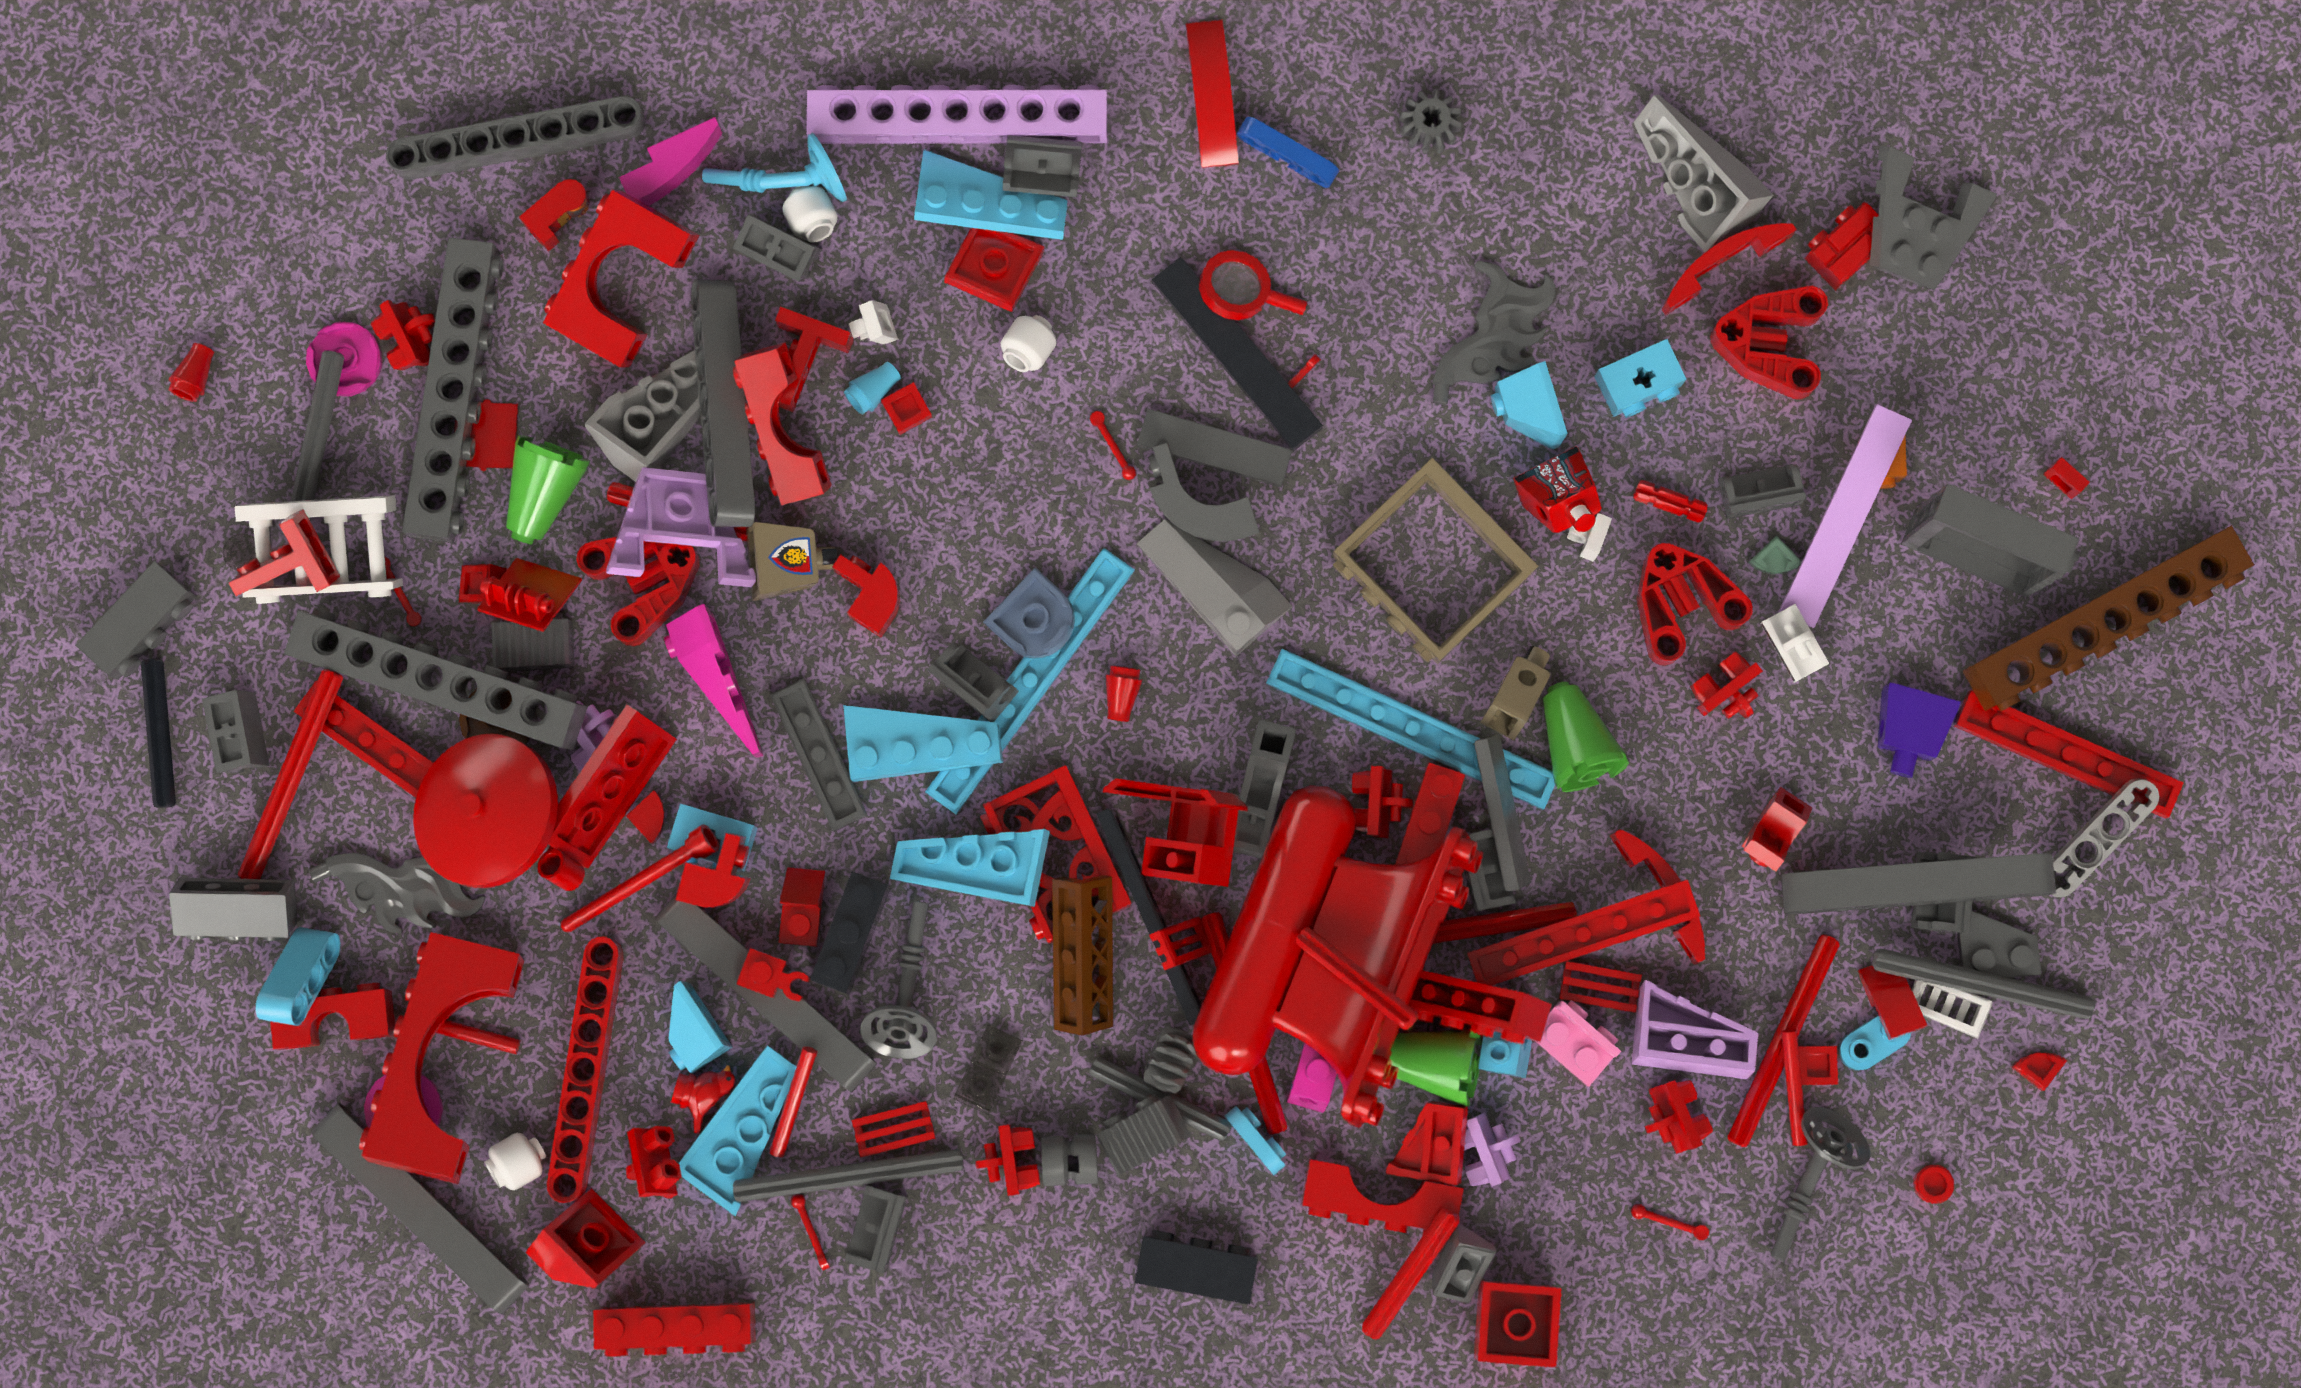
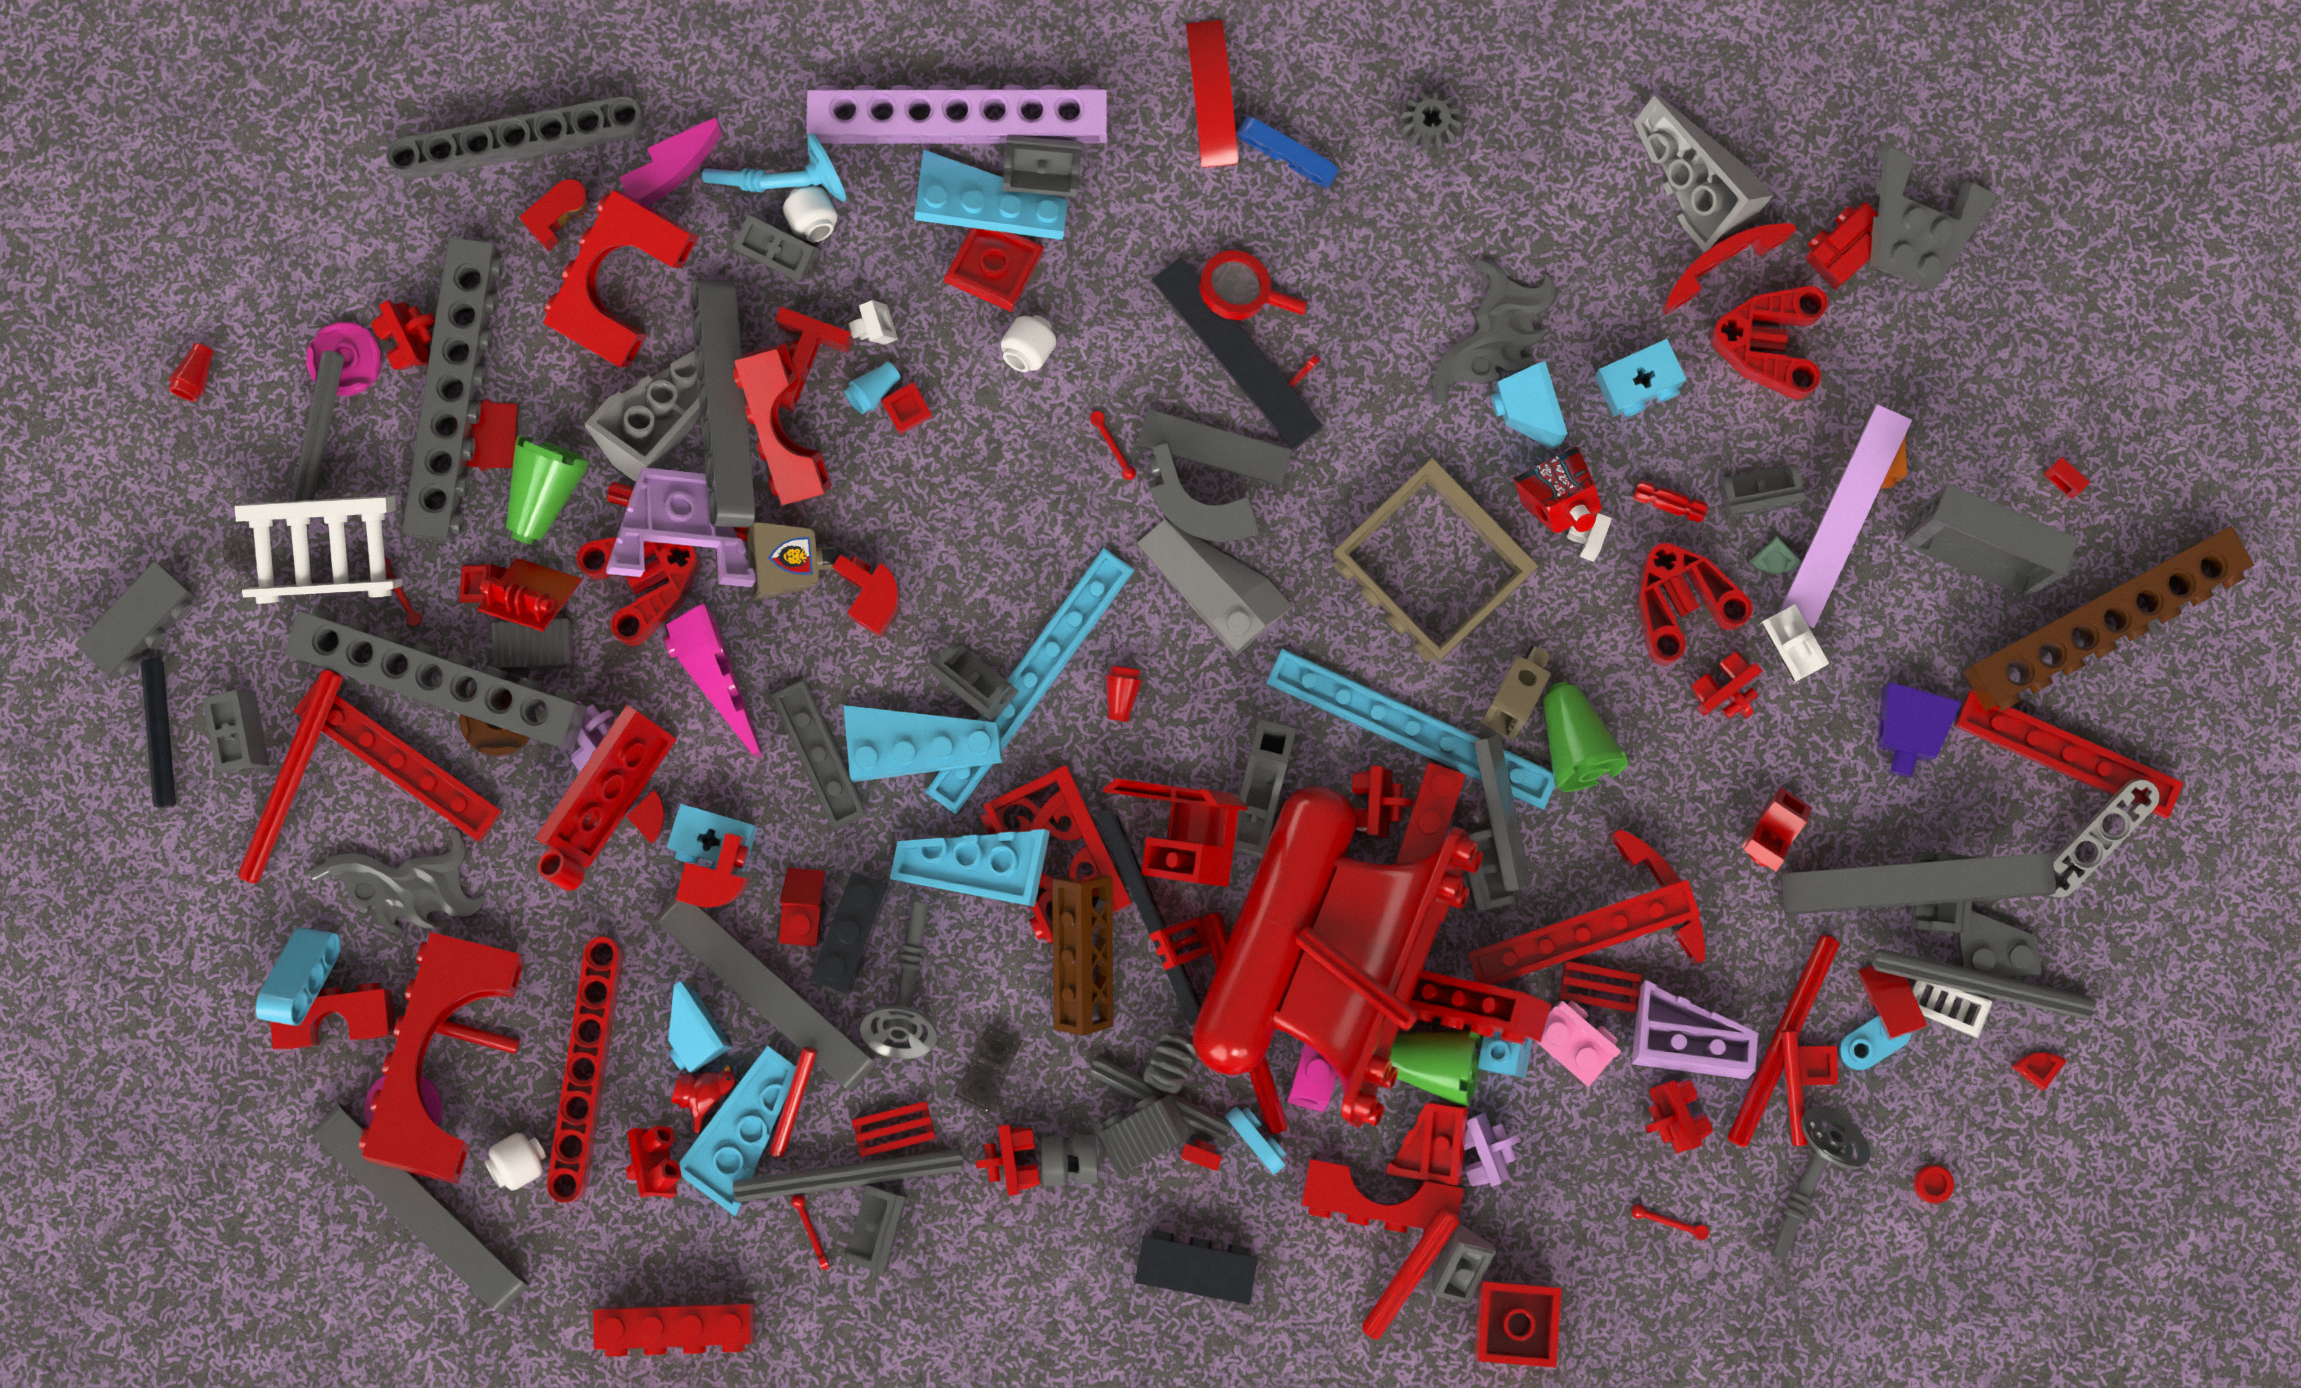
(233, 908): brick -> none
(303, 549): bracket -> none
(485, 811): red dish -> none
(585, 1243): red slope -> none
(700, 843): red piece -> none
(766, 974): red plate -> none
(1033, 617): sand blue tile -> none
(1202, 1154): none -> red plate
(1504, 922): red axle -> none

